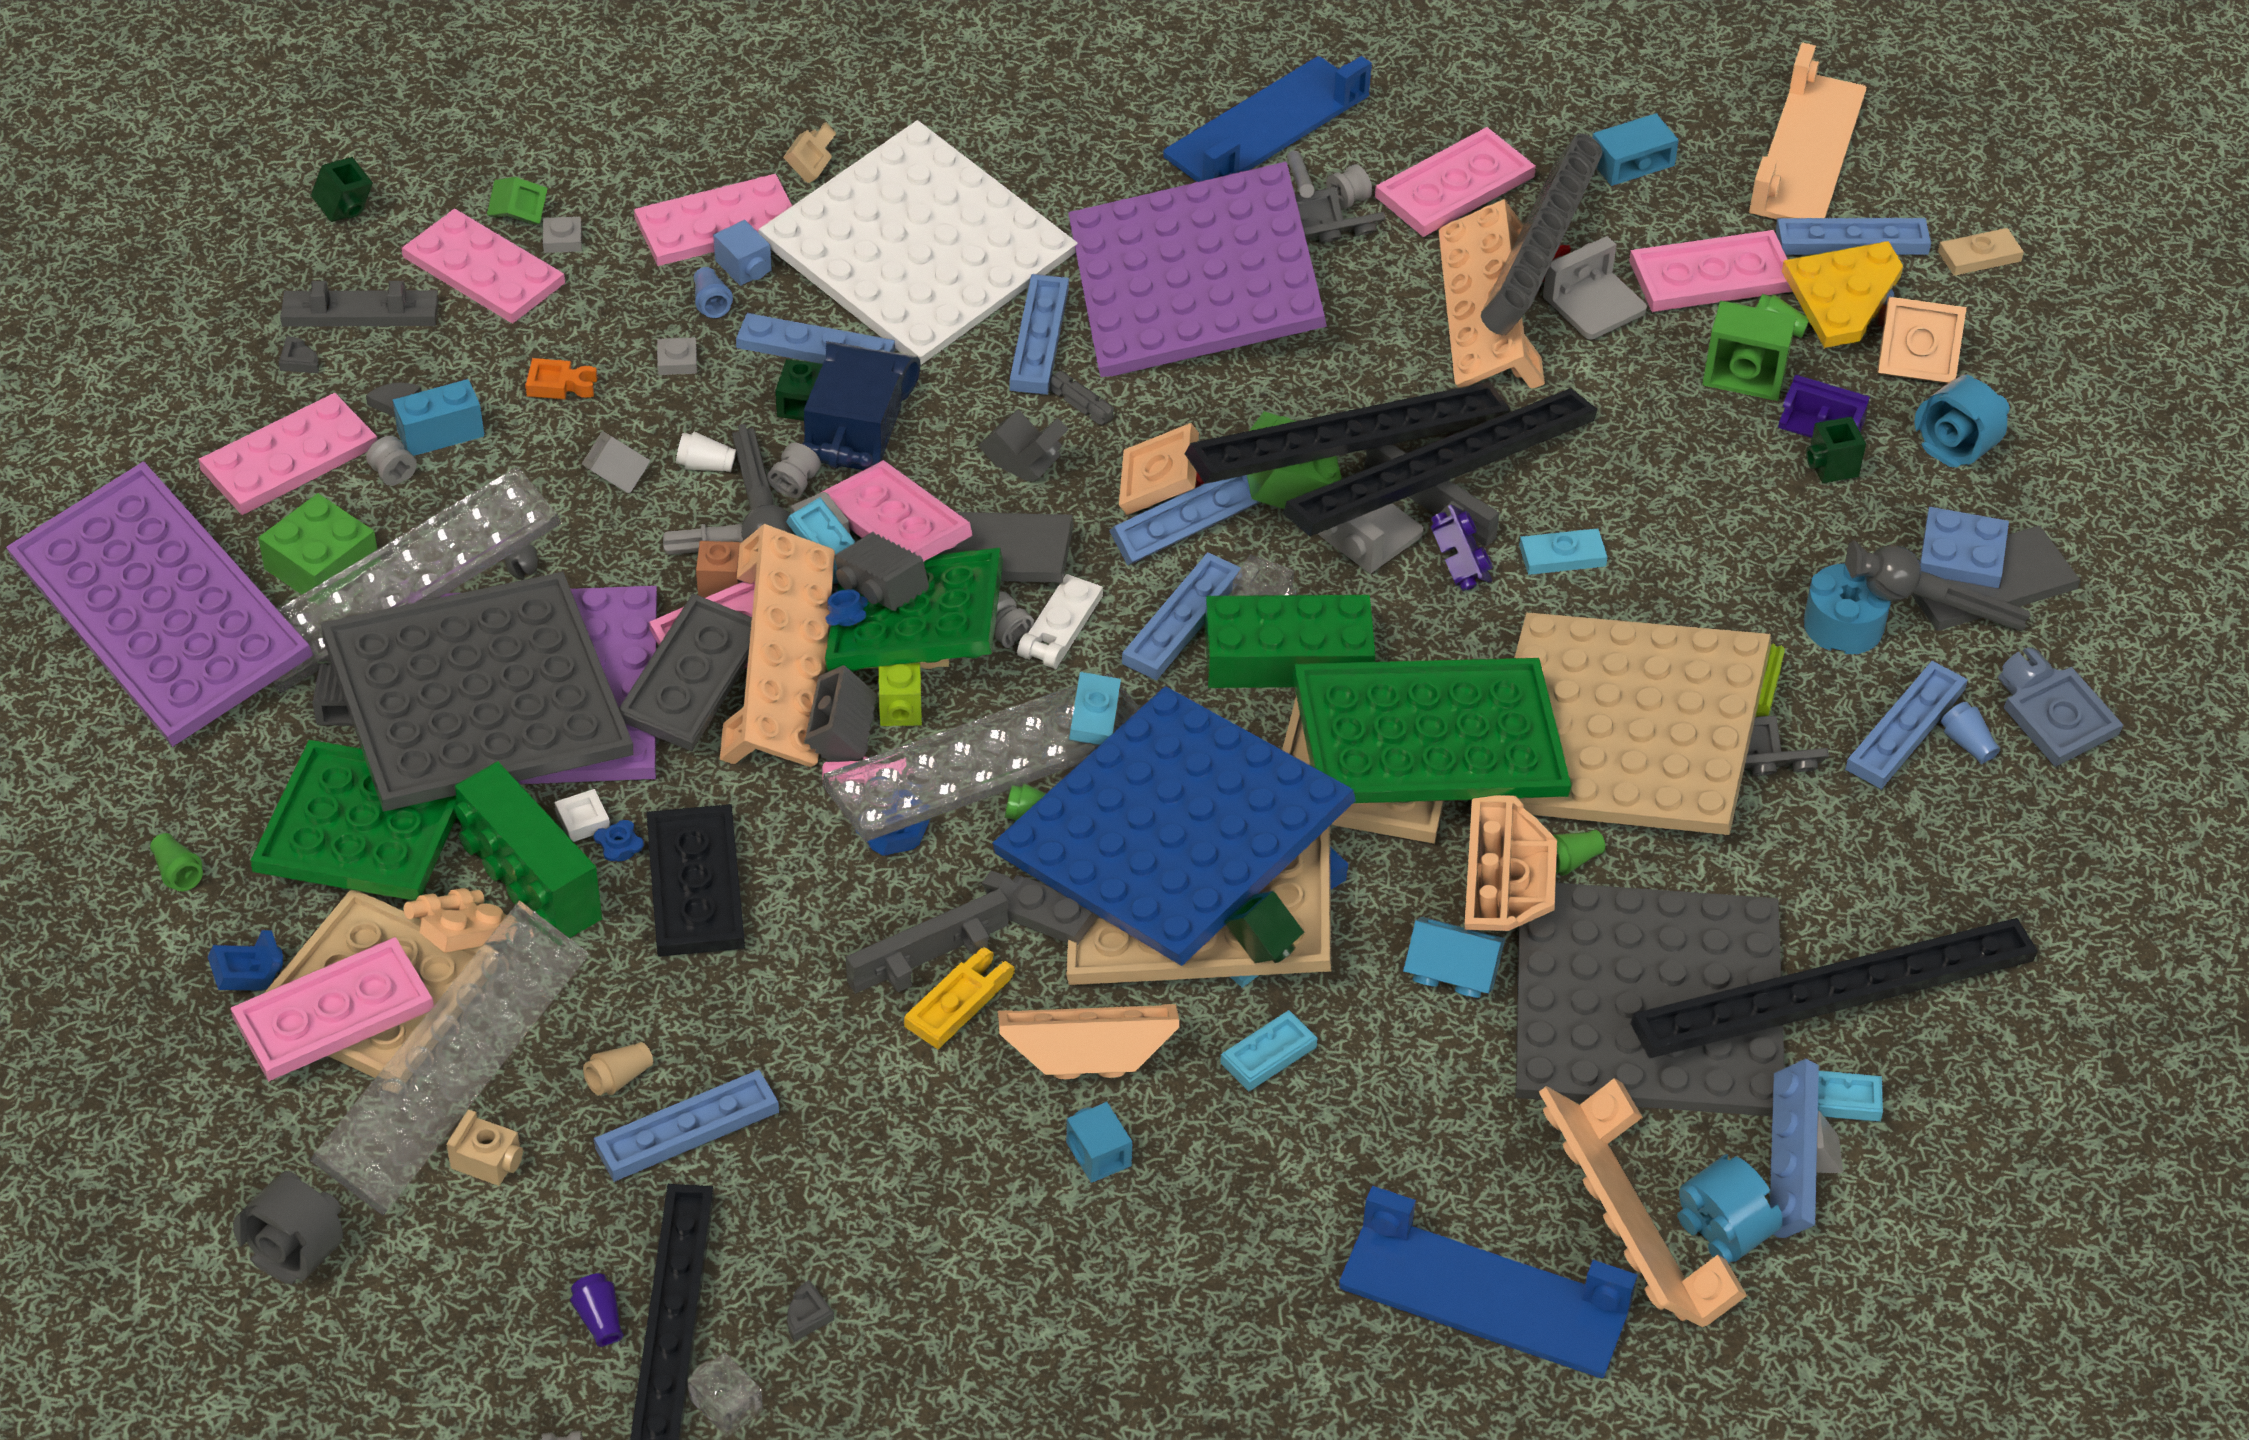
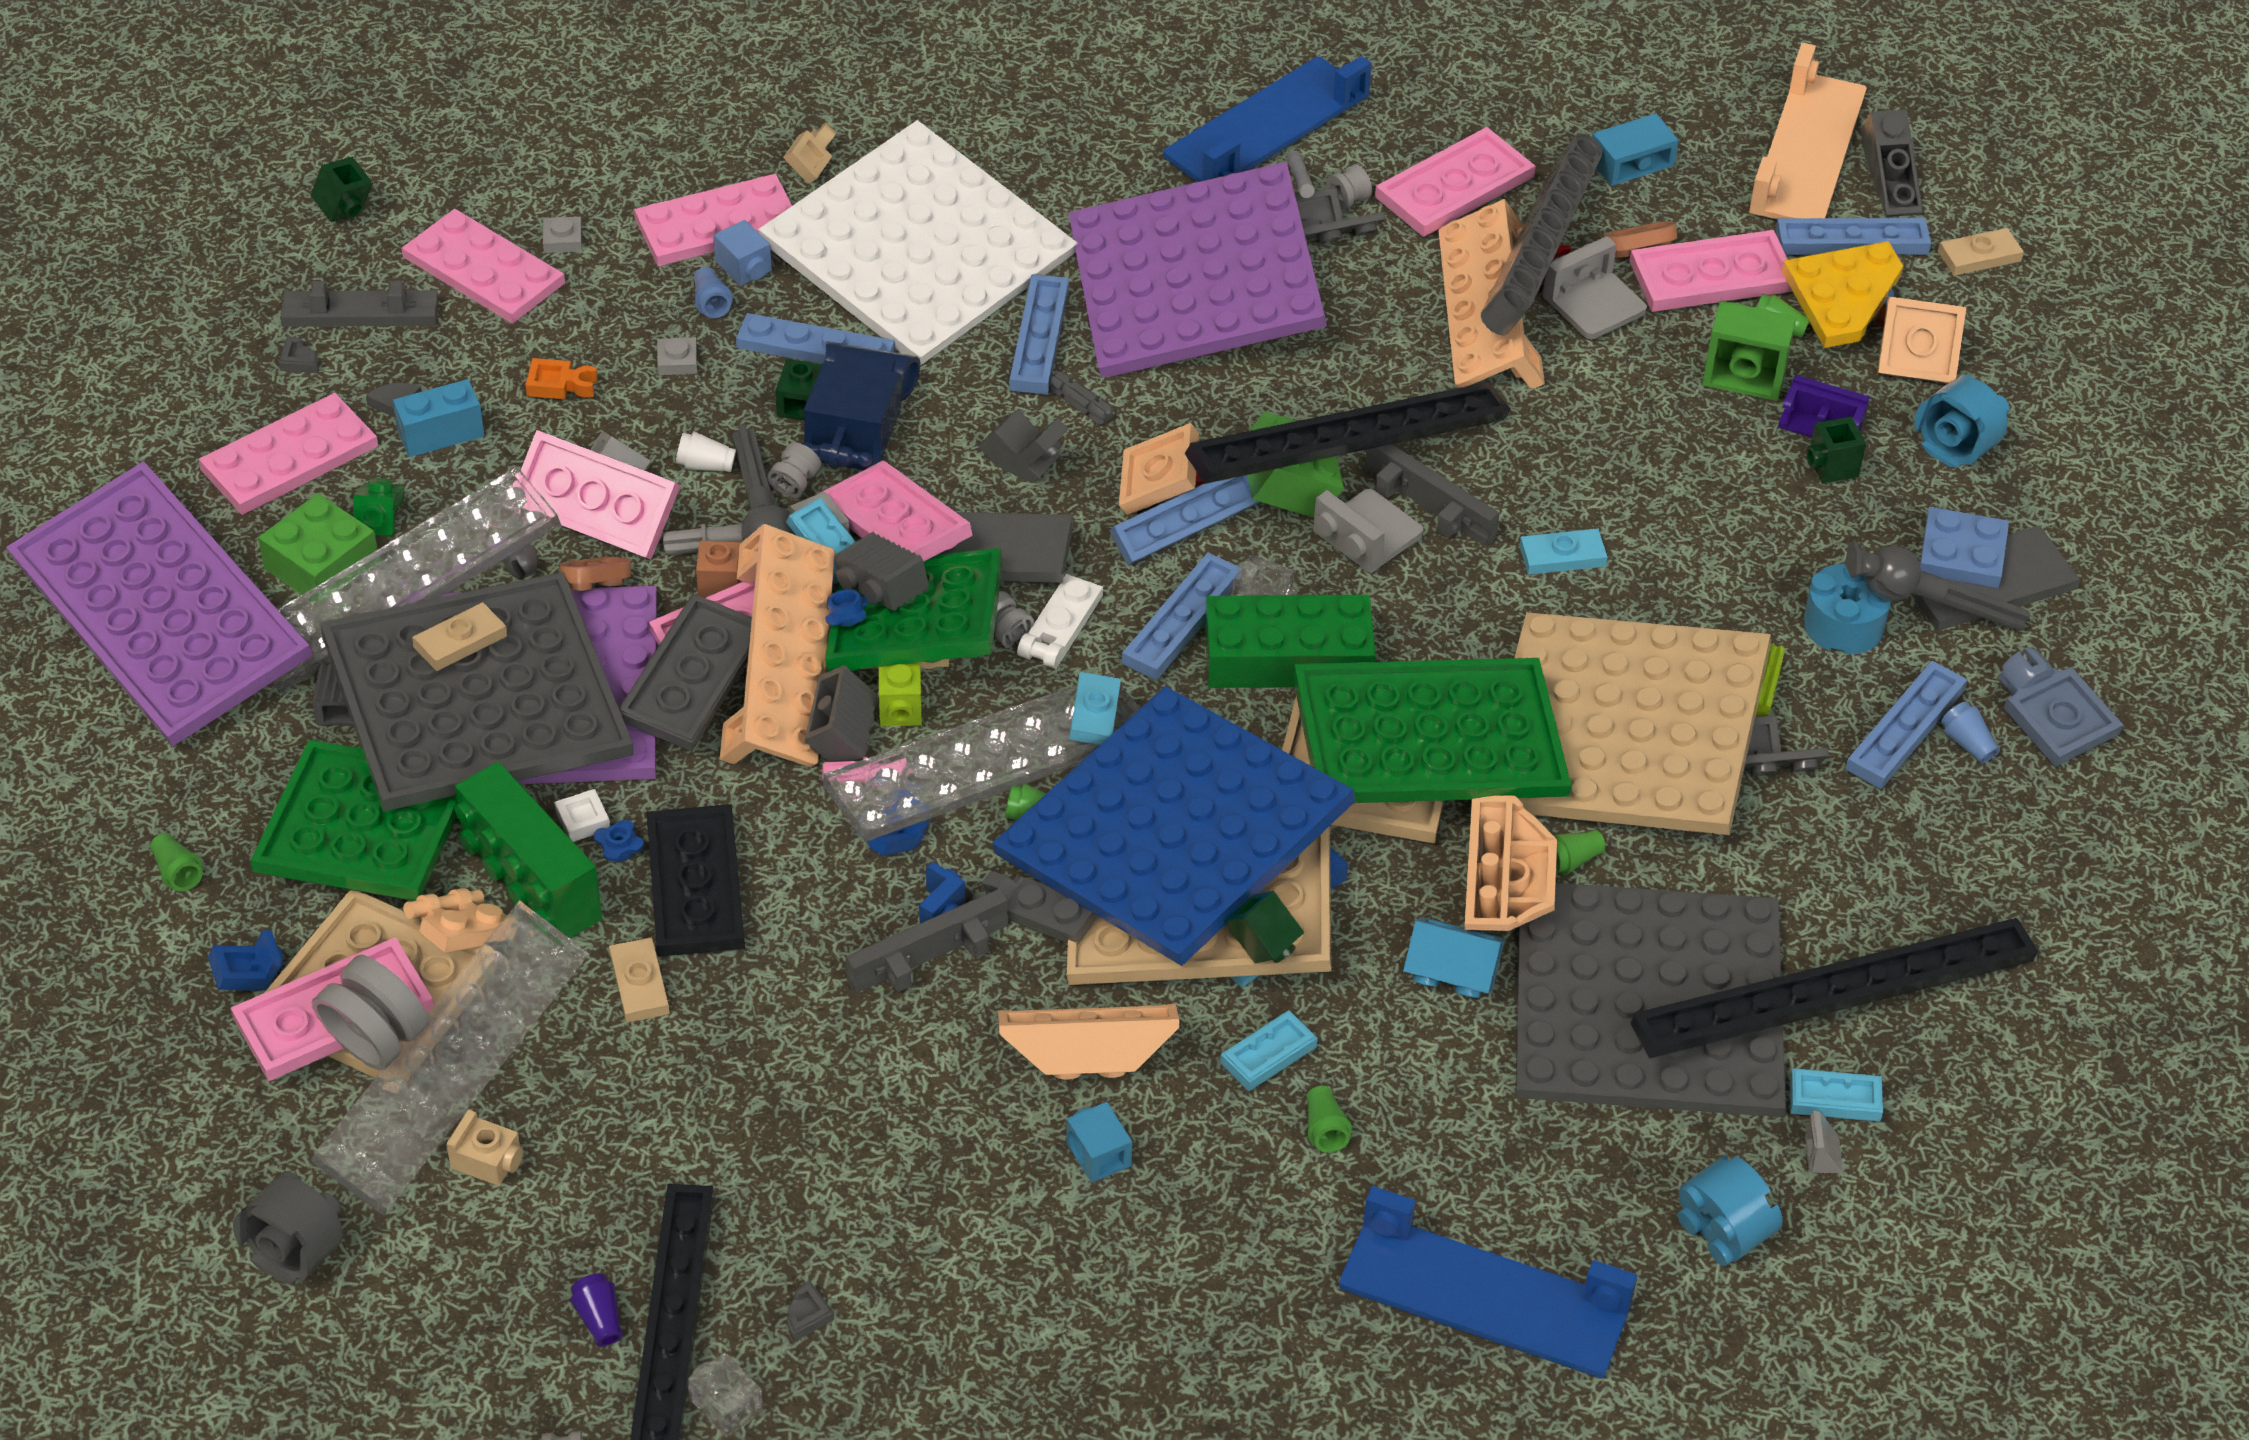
(370, 1012): none -> light grey wheel
(376, 505): none -> green bracket
(391, 460): light grey wheel -> none
(459, 636): none -> tan plate
(517, 200): bright green panel -> none
(600, 494): none -> bright pink plate
(604, 570): none -> nougat plate
(615, 1068): tan cone -> none
(639, 980): none -> tan plate
(686, 1125): medium blue plate -> none
(945, 891): none -> blue bracket
(957, 998): yellow hinge -> none
(1327, 1122): none -> bright green cone
(1439, 462): black plate -> none
(1457, 533): hinge -> none
(1587, 1134): light nougat bracket -> none
(1641, 236): none -> nougat plate
(1795, 1146): medium blue plate -> none
(1892, 161): none -> dark grey slope

